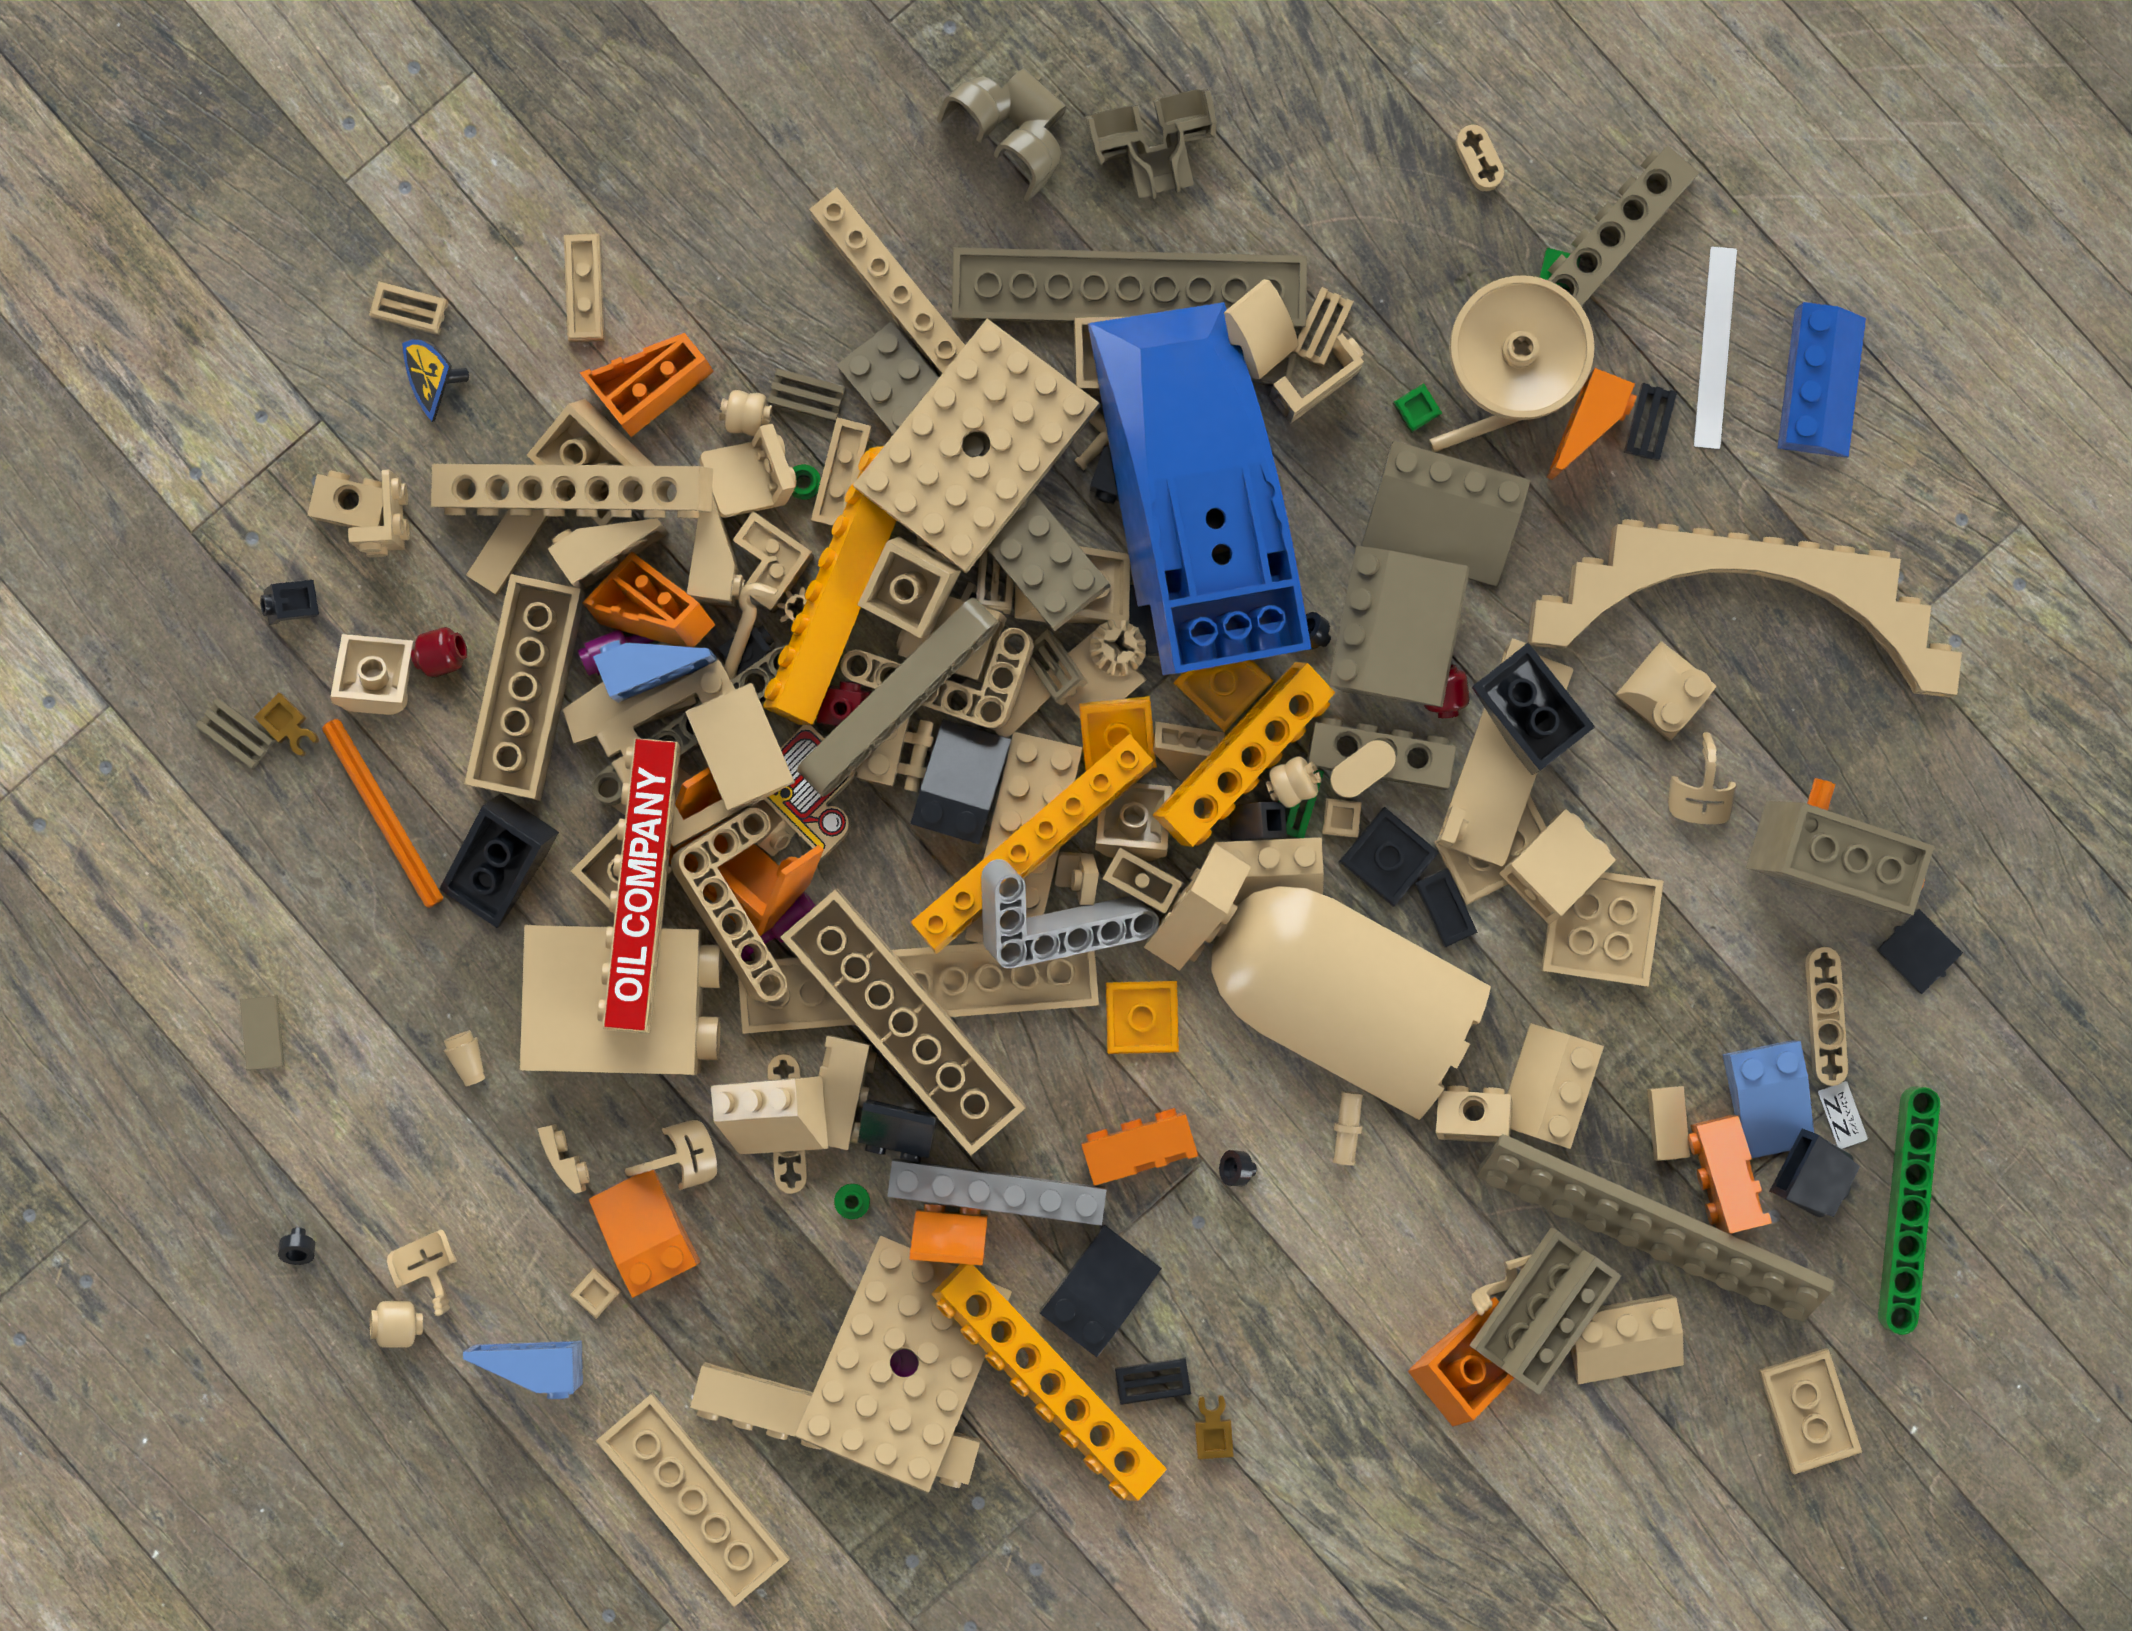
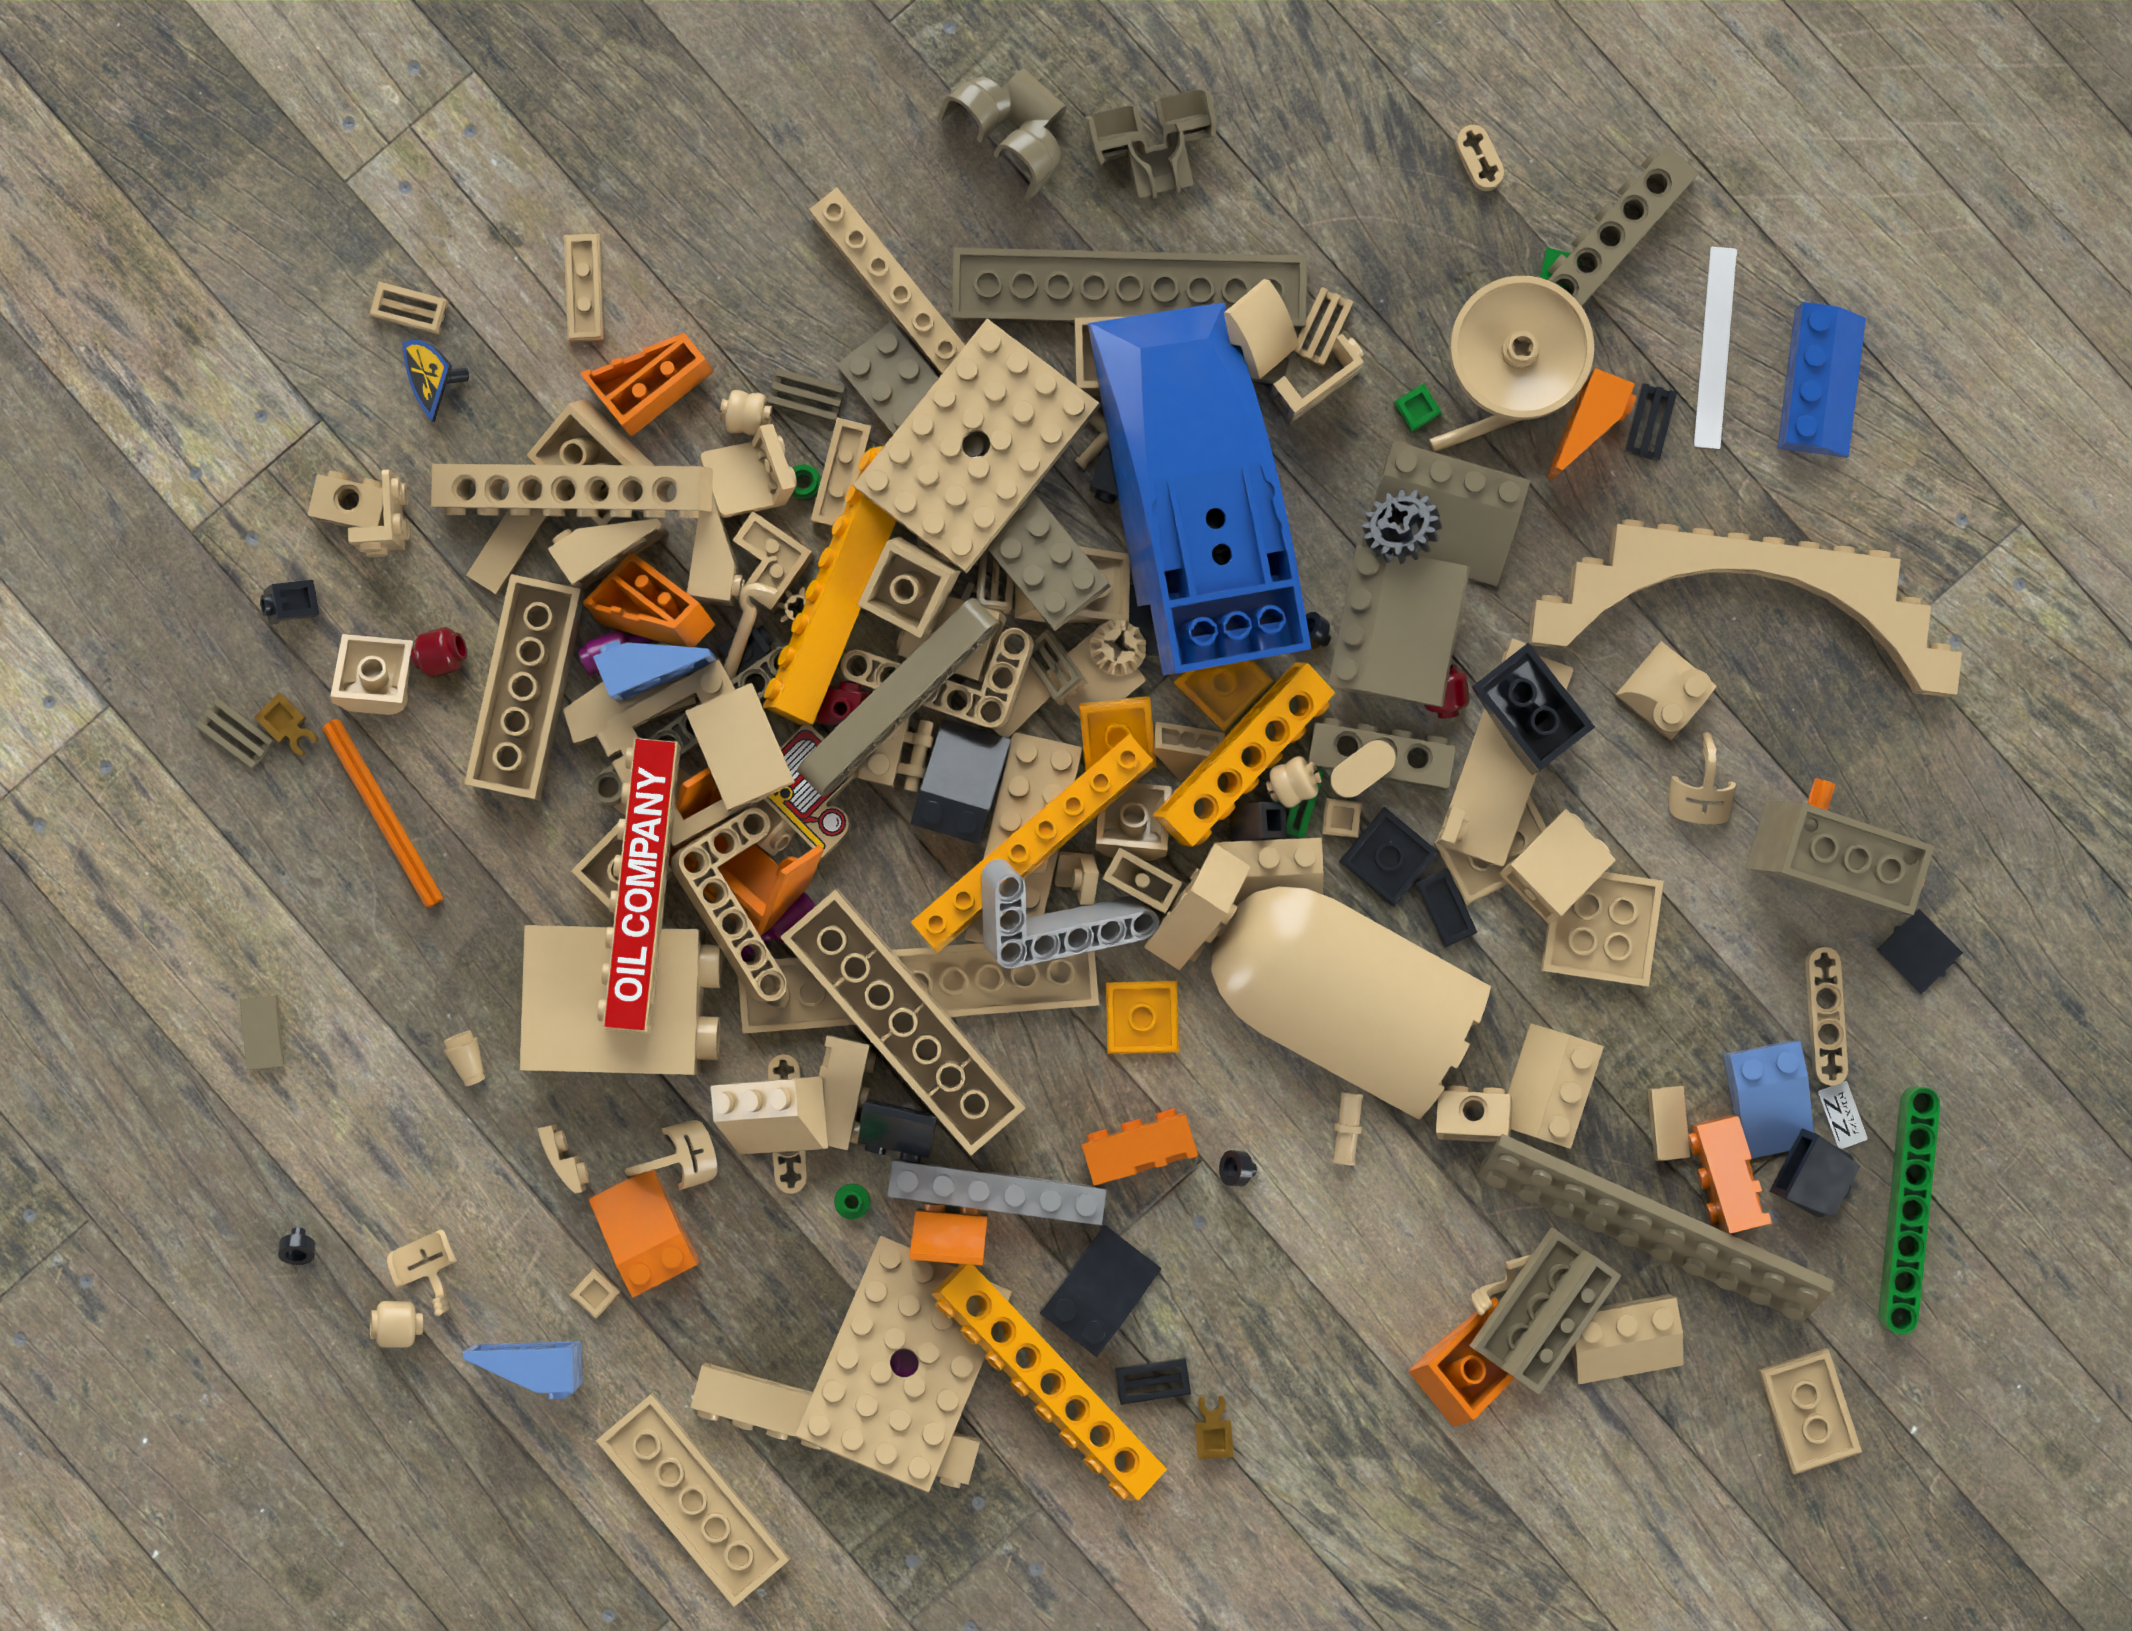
(498, 859): black slope -> none
(1416, 515): none -> black gear

